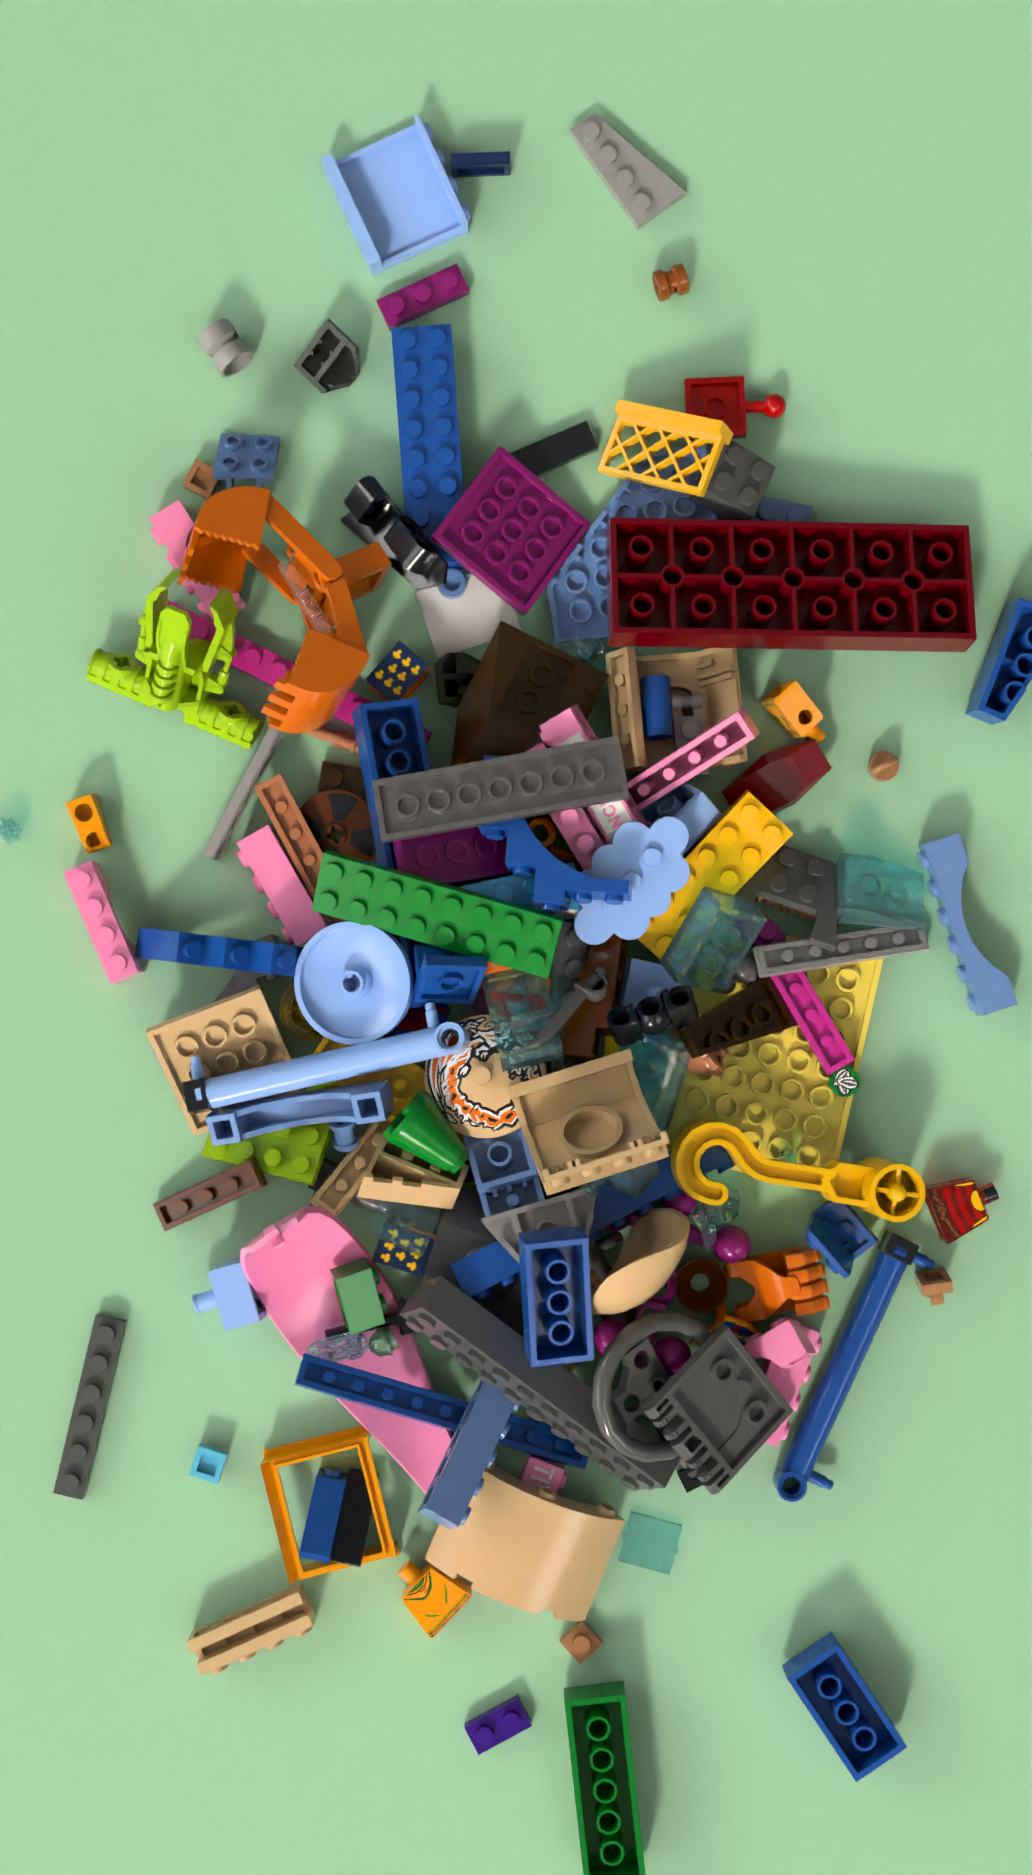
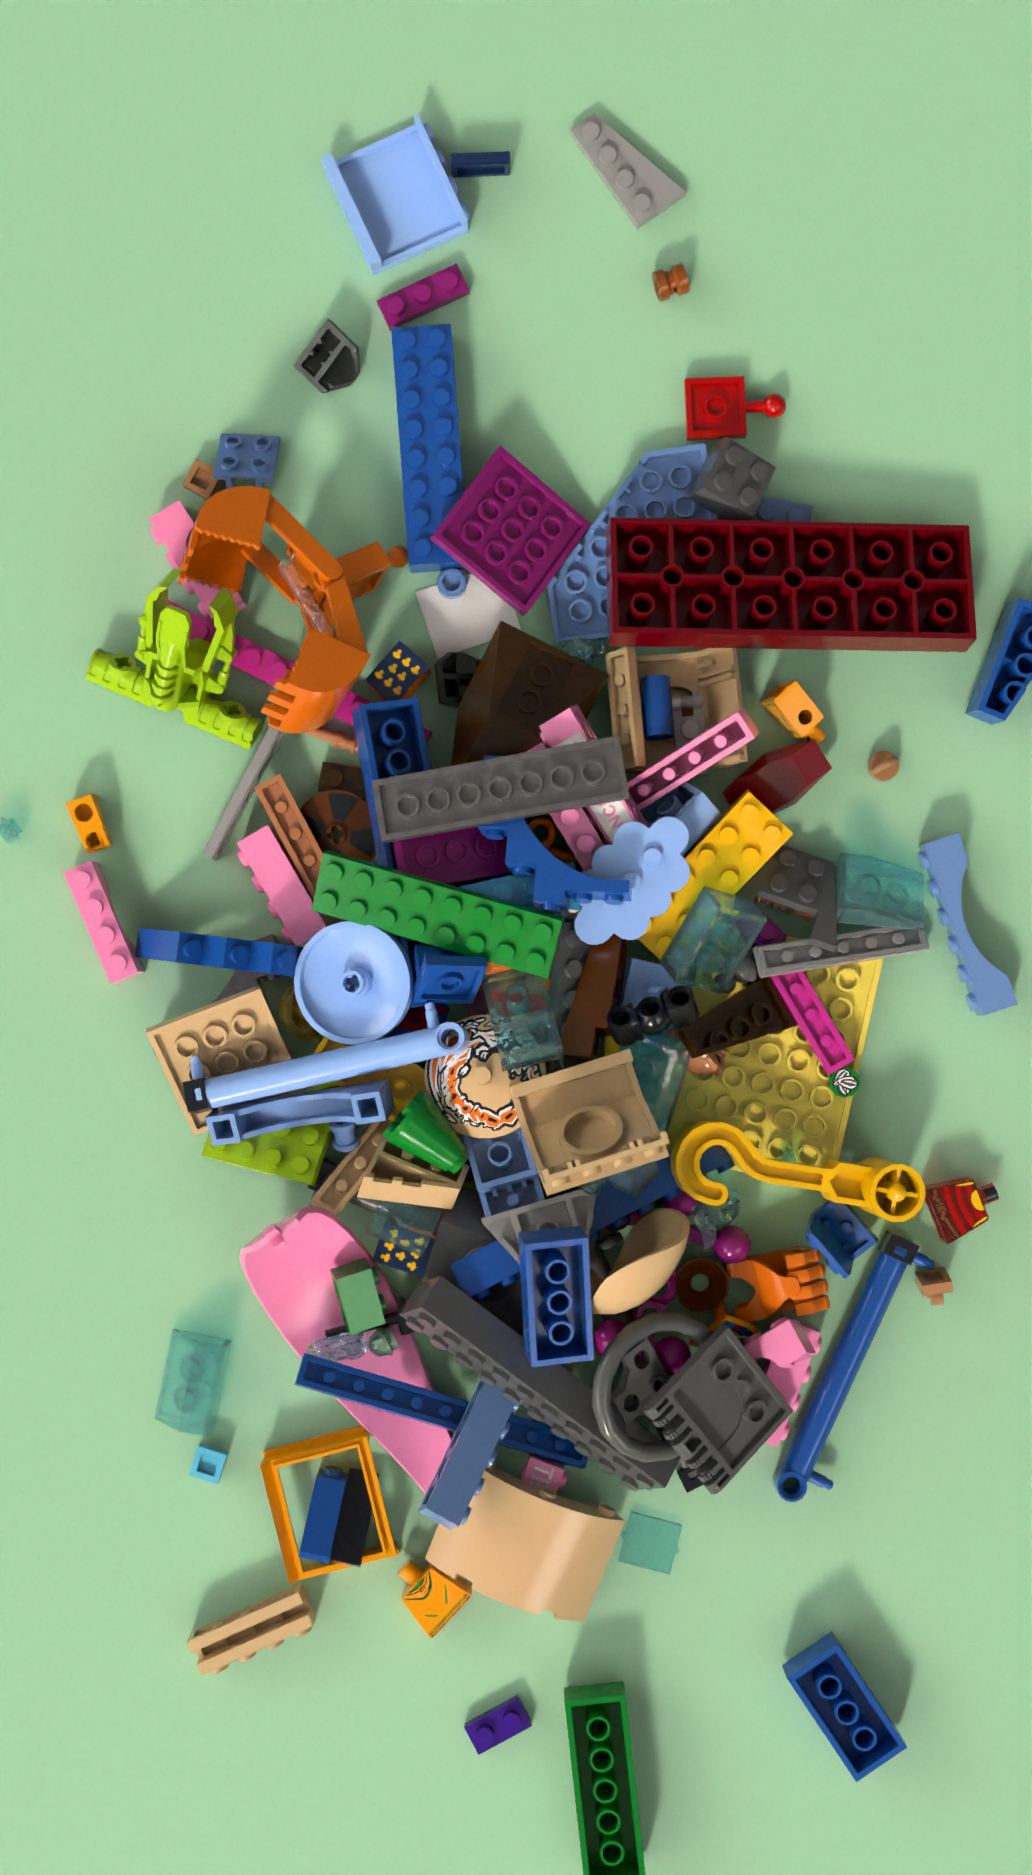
(90, 1406): dark grey plate -> none
(193, 1382): none -> clear light blue slope
(210, 1194): reddish brown tile -> none
(222, 343): light grey wheel -> none
(231, 1295): light blue brick -> none
(377, 518): black panel -> none
(557, 449): black tile -> none
(581, 1641): medium nougat plate -> none
(583, 991): dark grey sword -> none
(674, 424): yellow fence -> none

